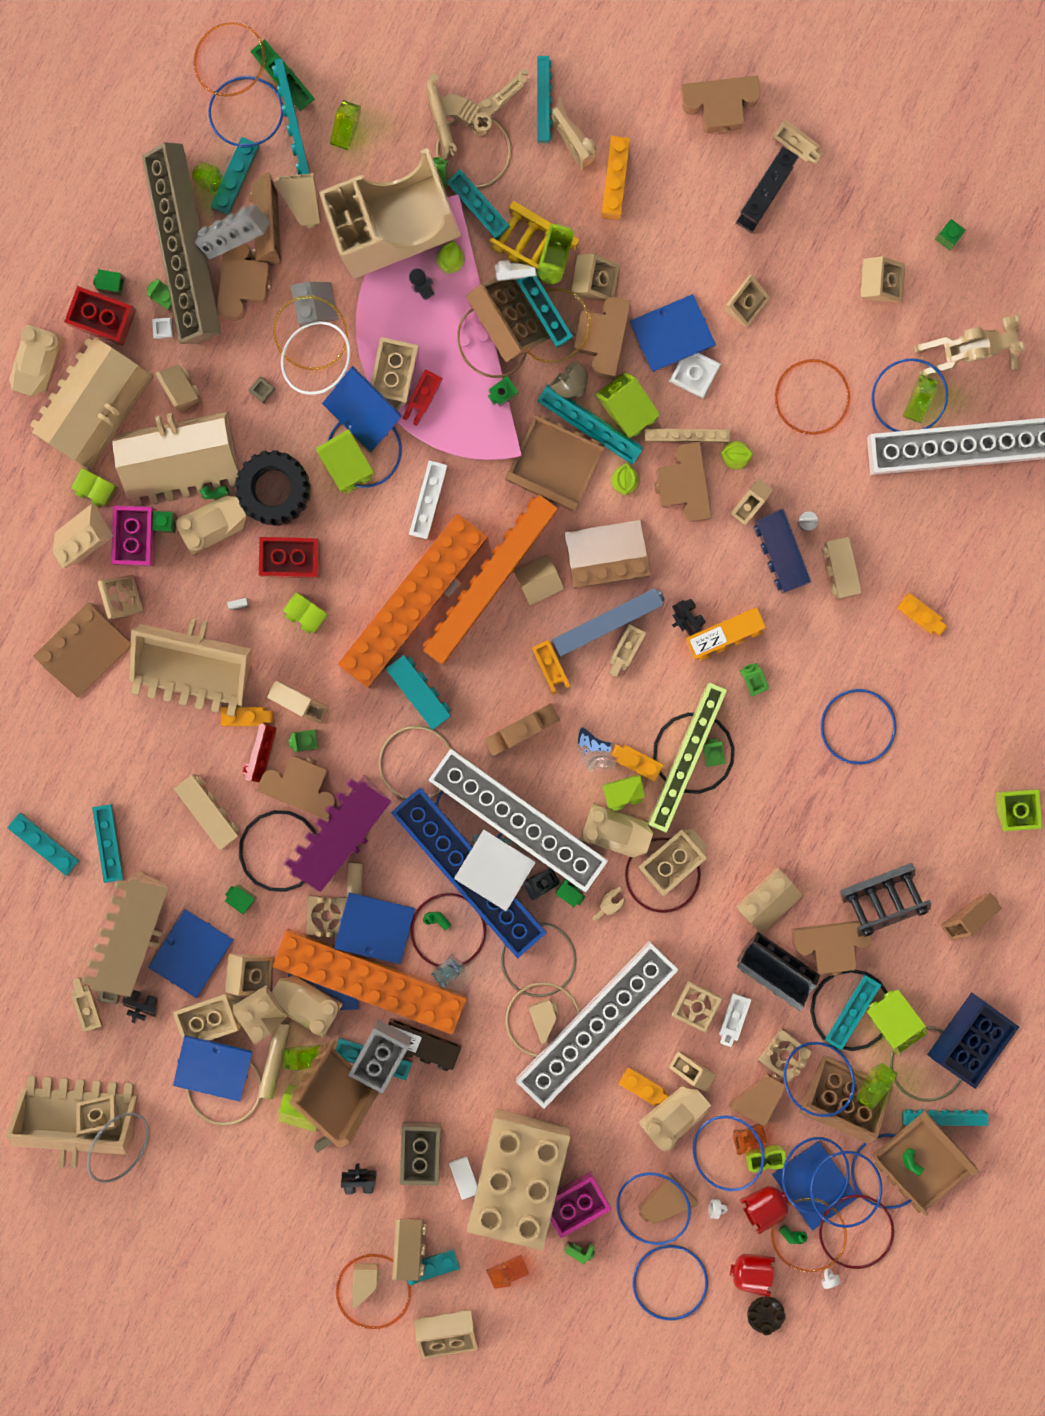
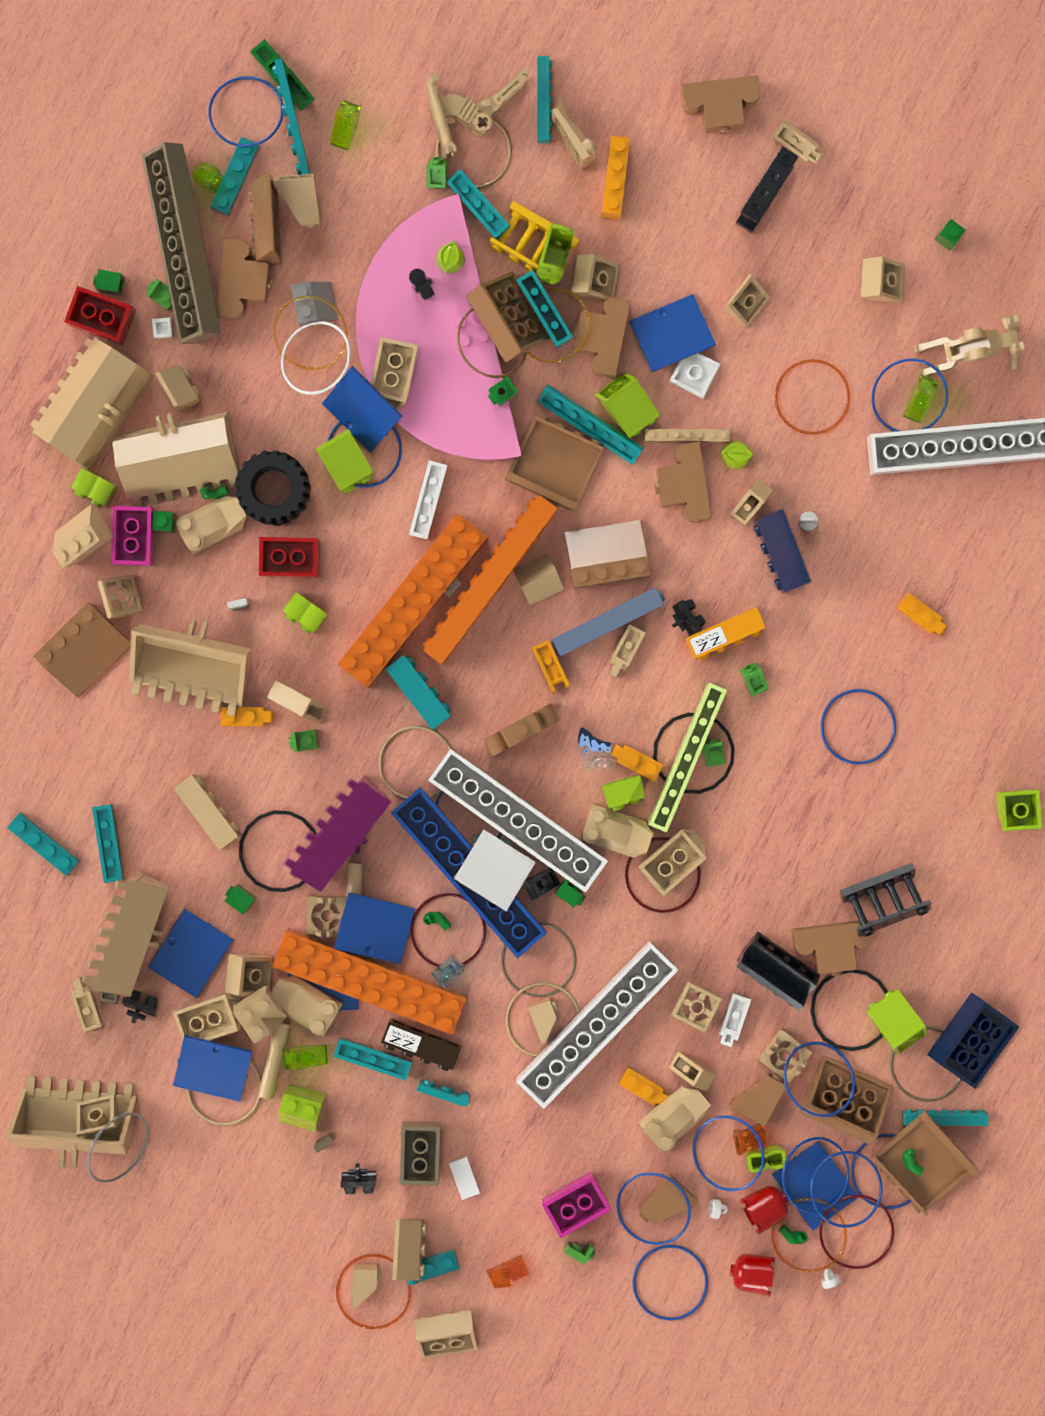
(35, 360): tan slope -> none
(200, 42): clear orange piece -> none
(232, 231): light grey brick -> none
(260, 755): red hinge -> none
(262, 389): dark tan tile -> none
(299, 786): medium nougat brick -> none
(331, 1097): medium nougat panel -> none
(380, 1056): light grey brick -> none
(389, 220): tan piece -> none
(423, 395): red hinge -> none
(445, 1092): none -> teal plate
(507, 270): white wing -> none
(519, 1179): tan piece -> none
(571, 381): dark tan cylinder -> none
(608, 906): tan hand -> none
(625, 479): lime hat -> none
(766, 1315): dark brown dish -> none
(769, 900): tan slope -> none
(841, 568): tan brick -> none
(852, 1012): teal plate -> none
(876, 1085): clear neon green slope -> none
(971, 917): medium nougat slope -> none

